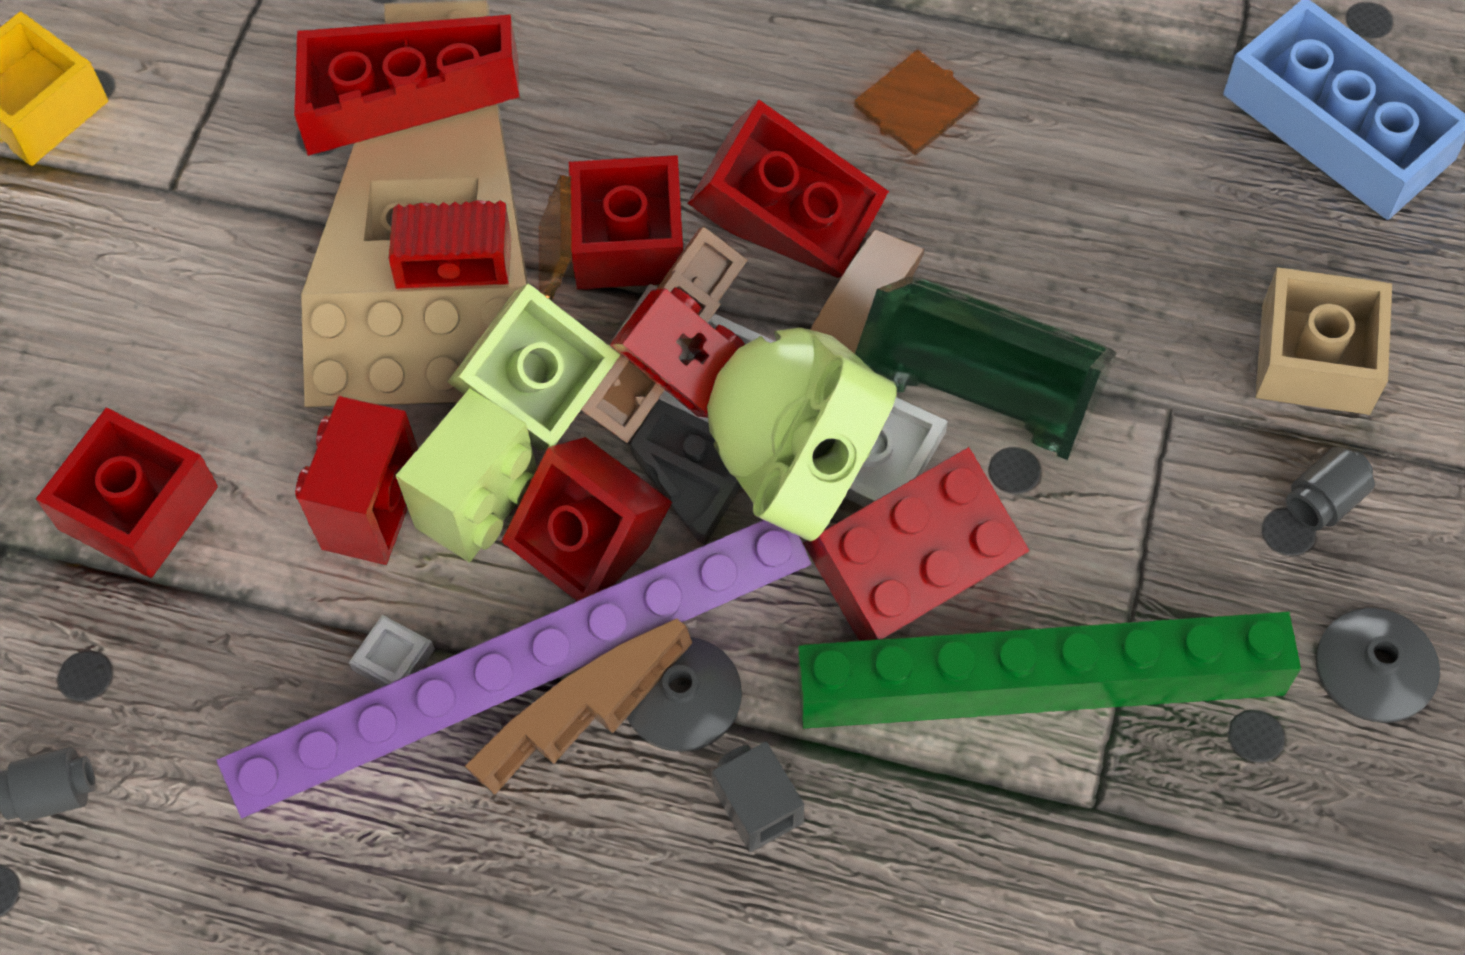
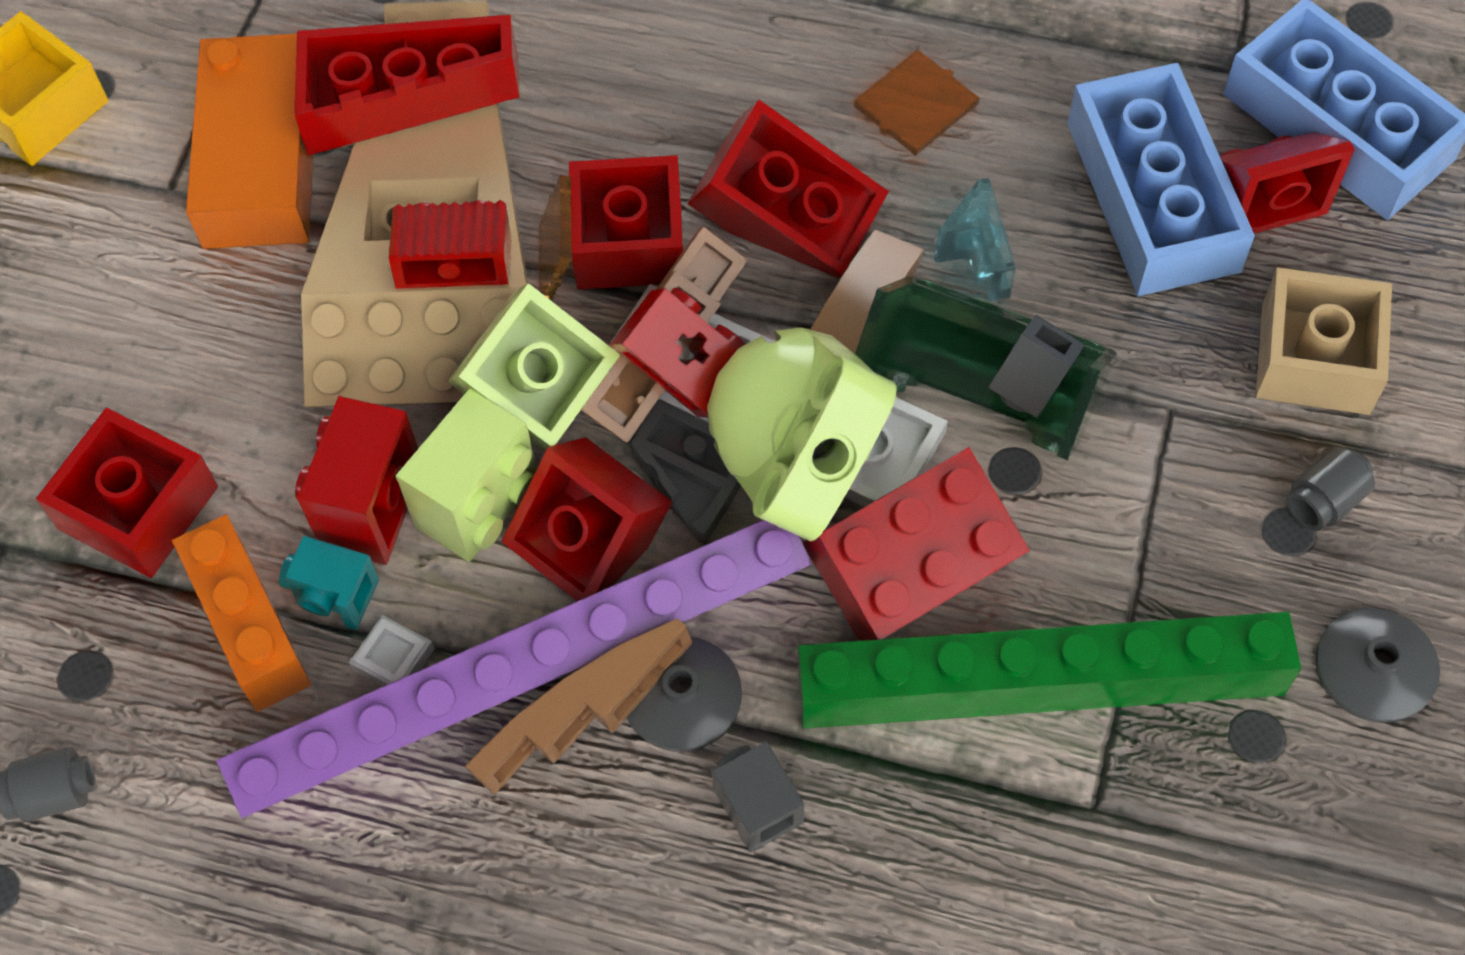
(241, 613): none -> orange brick
(246, 149): none -> orange brick
(330, 580): none -> teal brick
(978, 233): none -> clear light blue slope
(1035, 367): none -> dark grey brick
(1159, 179): none -> light blue brick
(1288, 178): none -> red slope

